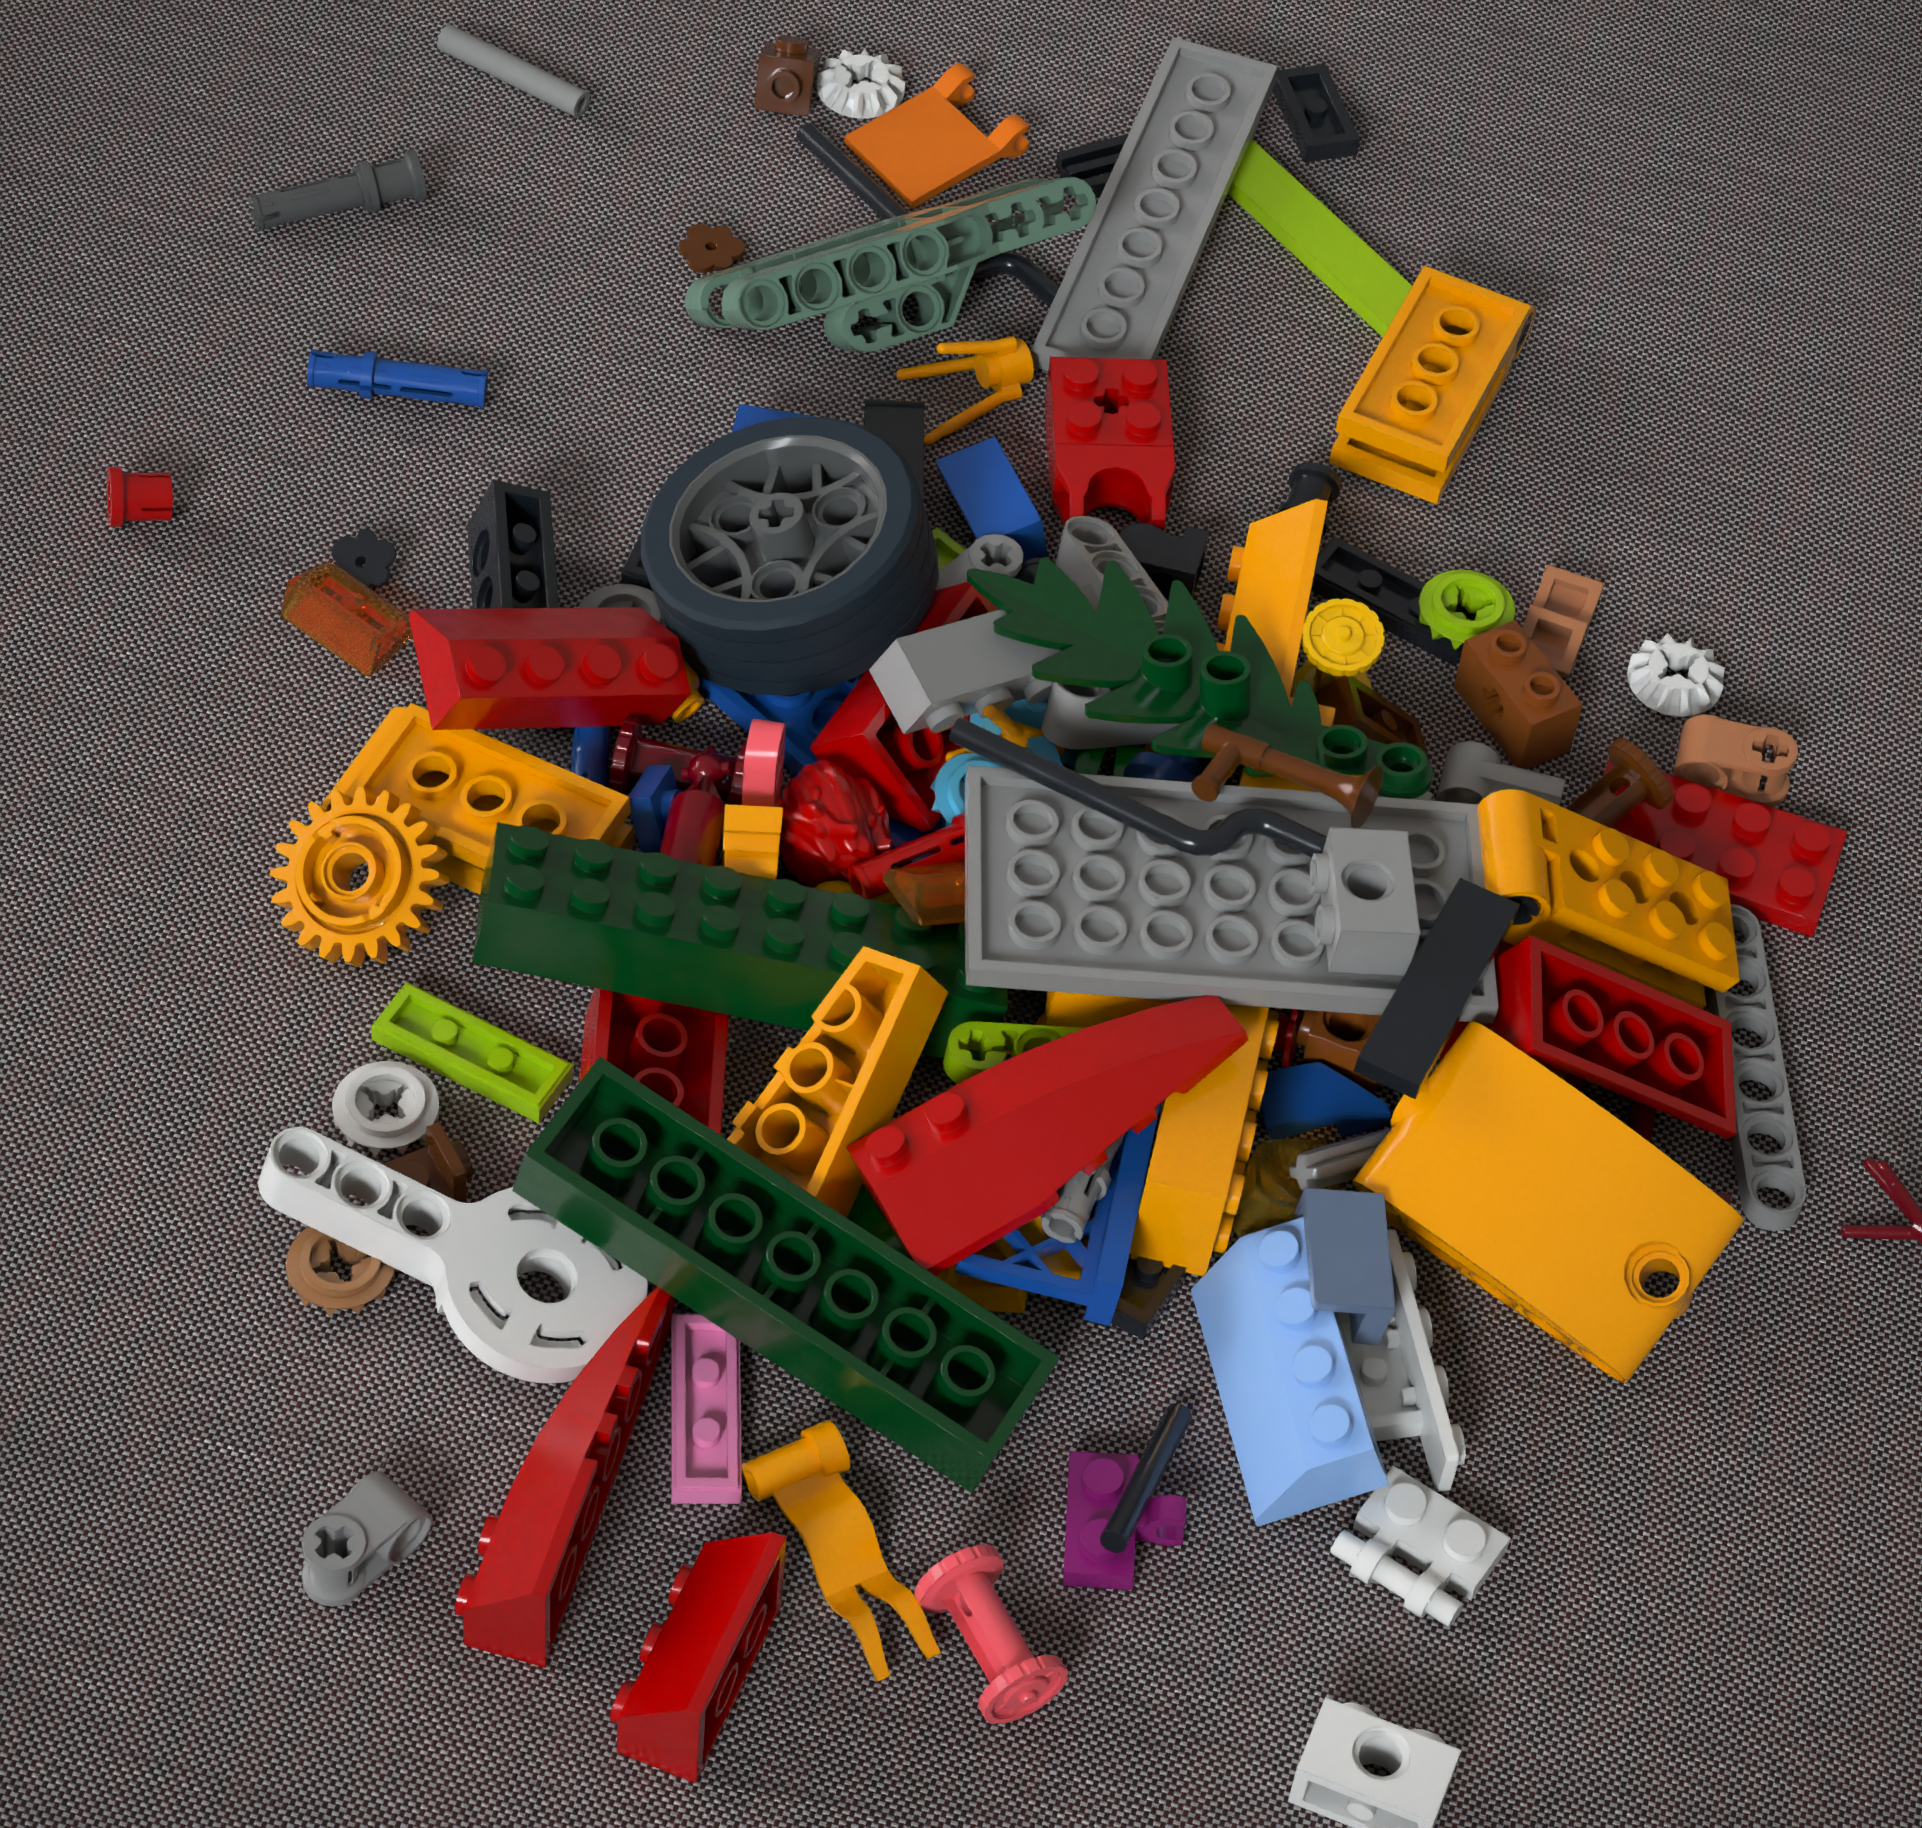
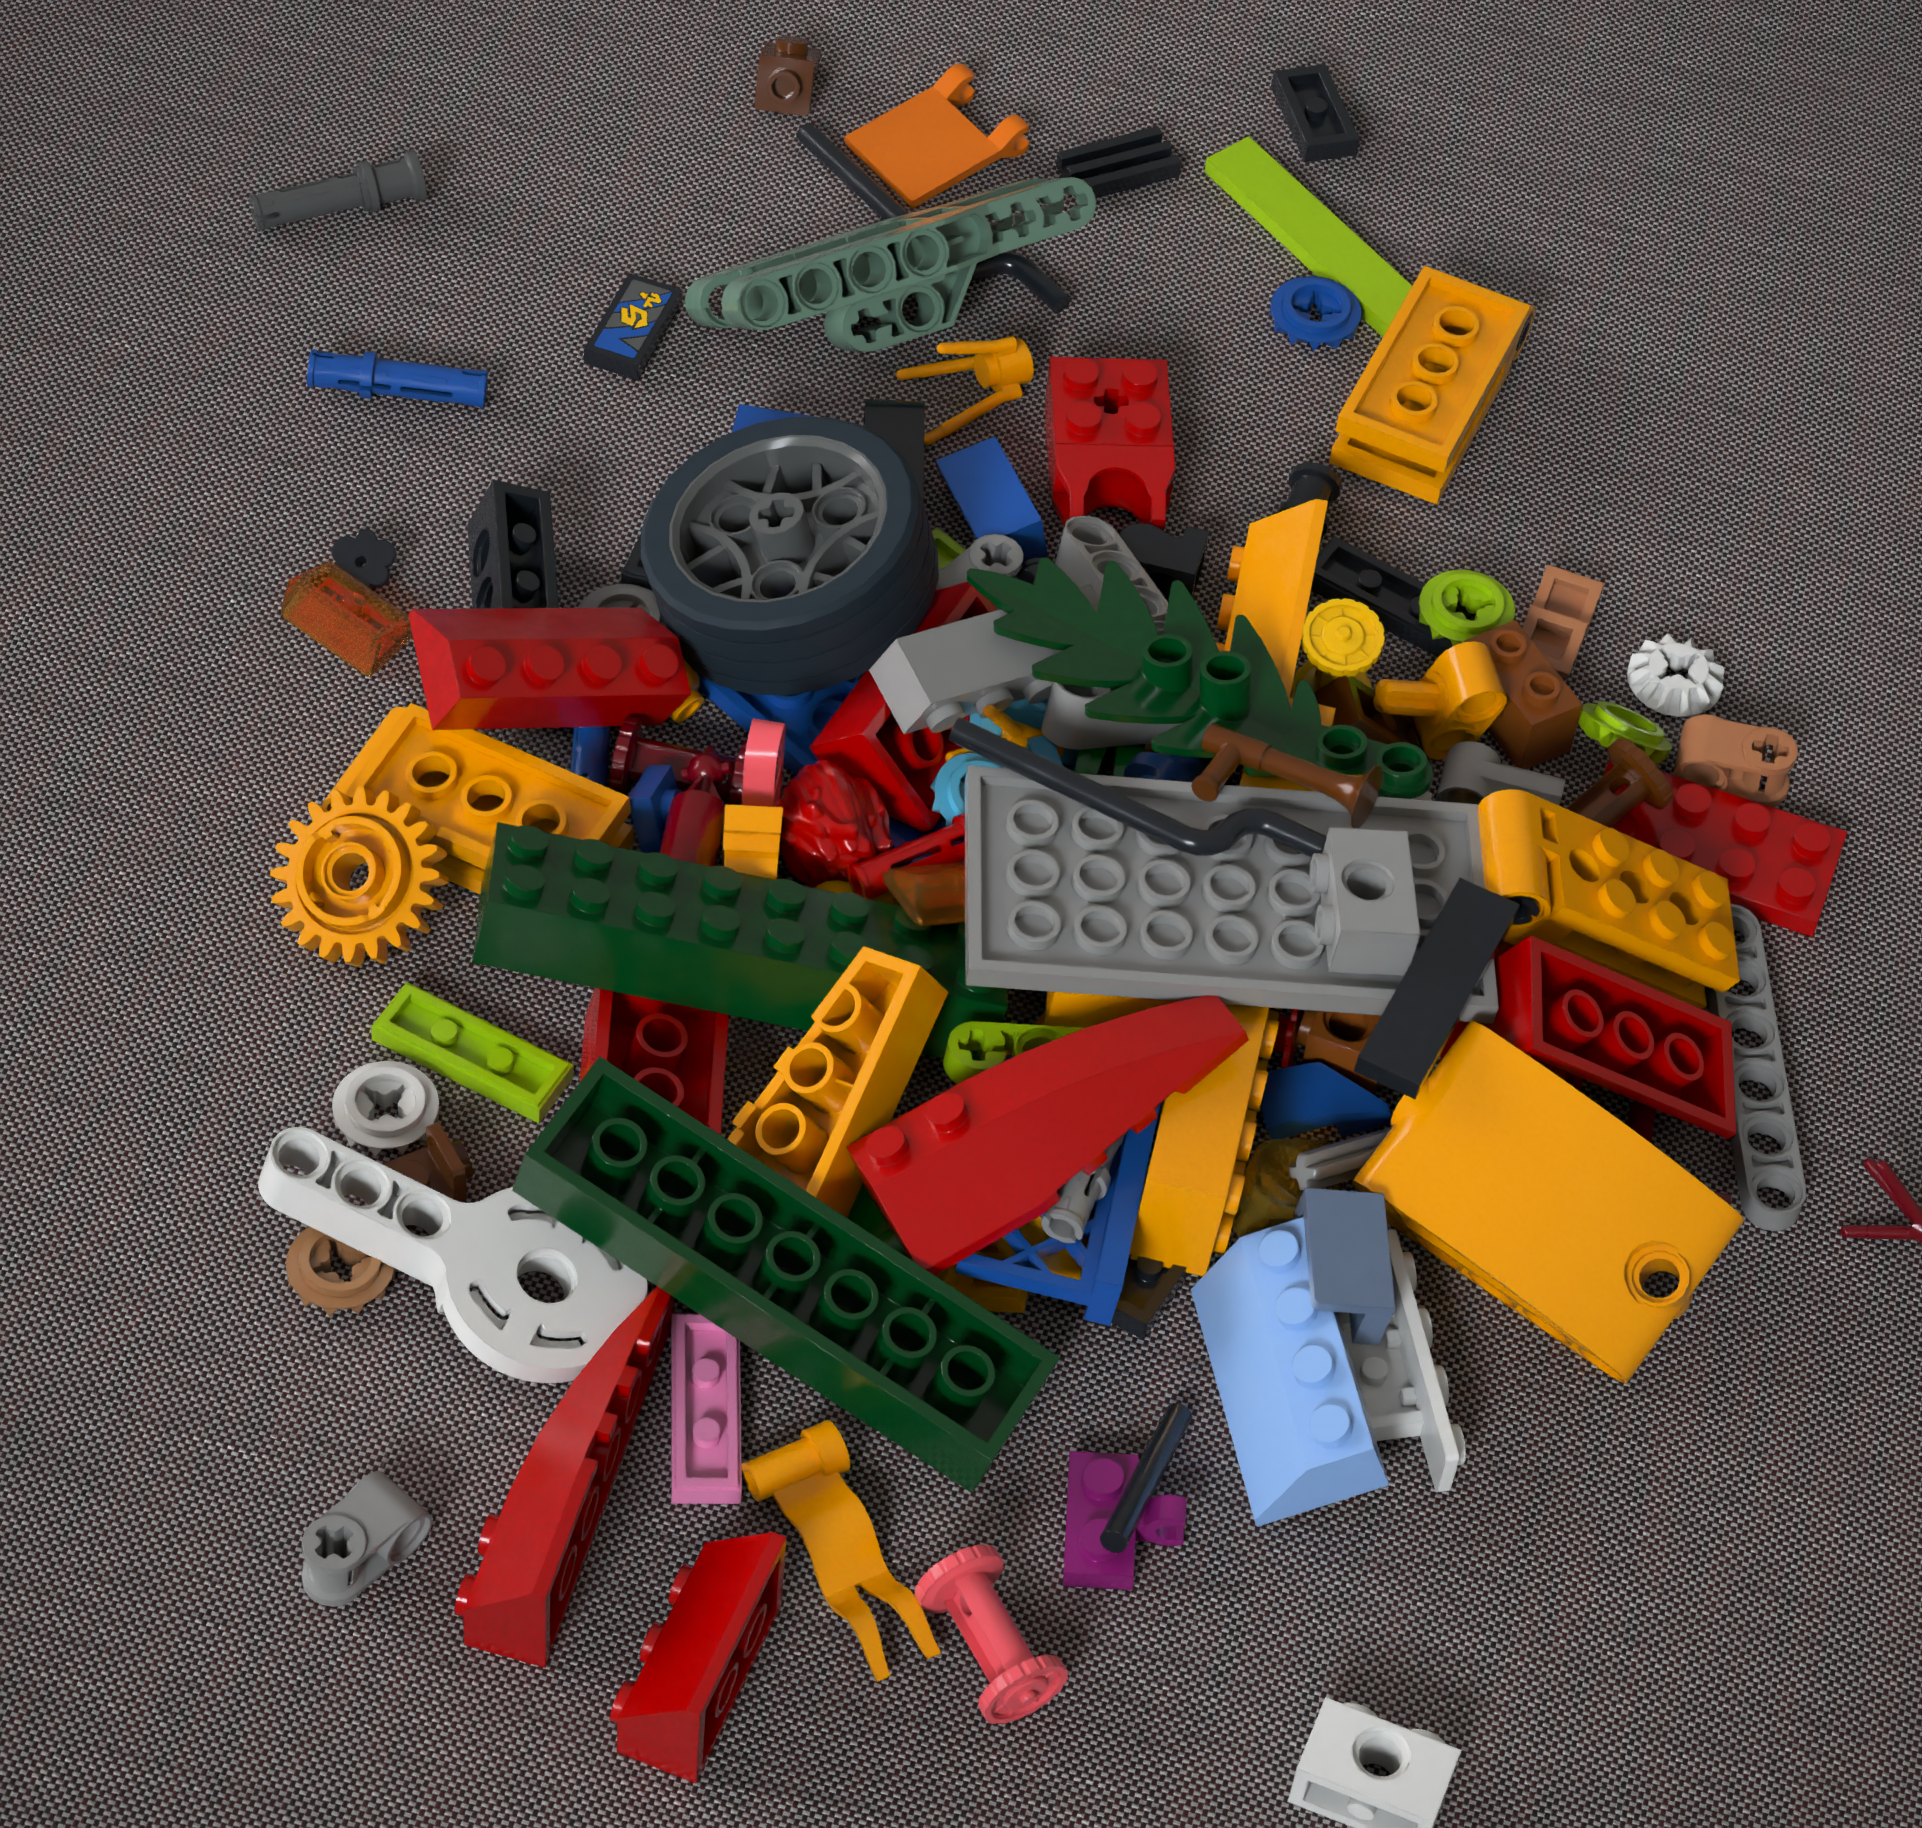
(138, 496): red bush -> none
(513, 70): light grey piece -> none
(633, 326): none -> tile
(710, 248): reddish brown plant -> none
(864, 98): white gear -> none
(1157, 206): light grey plate -> none
(1336, 307): none -> blue gear
(1430, 1534): white plate -> none
(1452, 699): none -> light orange beam
(1612, 721): none -> lime gear

